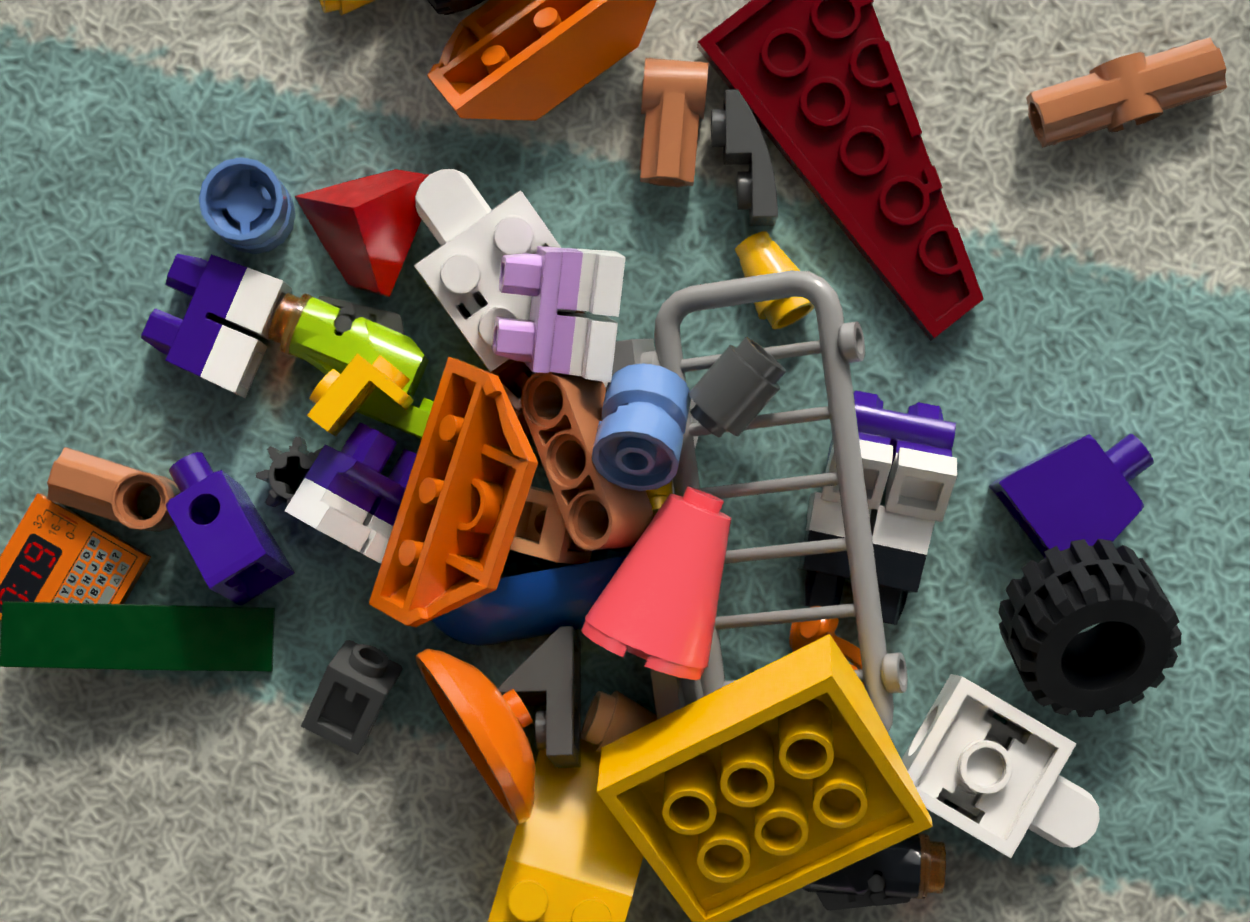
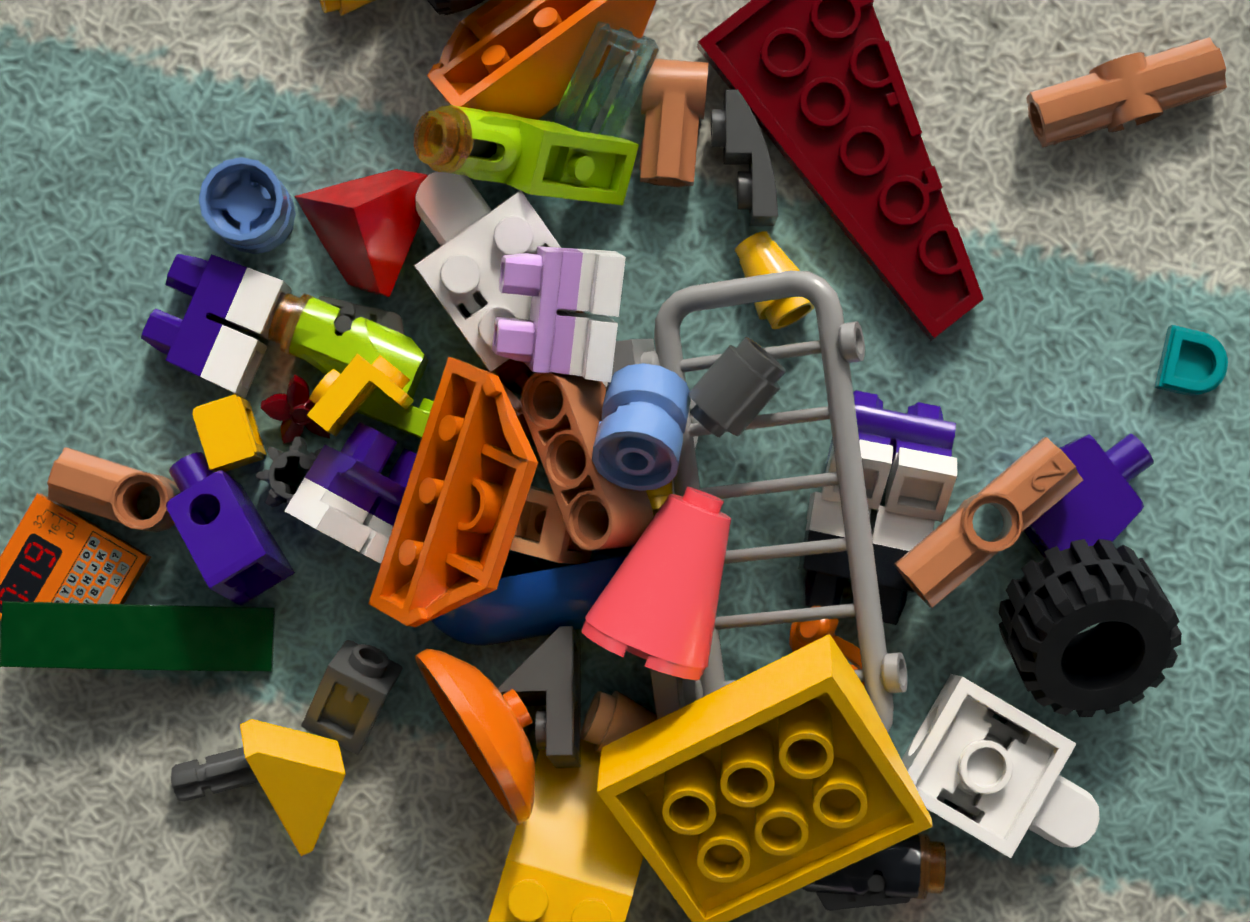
(220, 773): none -> dark grey axle
(228, 433): none -> yellow slope
(293, 410): none -> dark red plant
(297, 775): none -> yellow slope
(526, 154): none -> lime plate
(621, 42): none -> clear light blue tile
(1019, 494): none -> nougat piece
(1191, 362): none -> teal tile

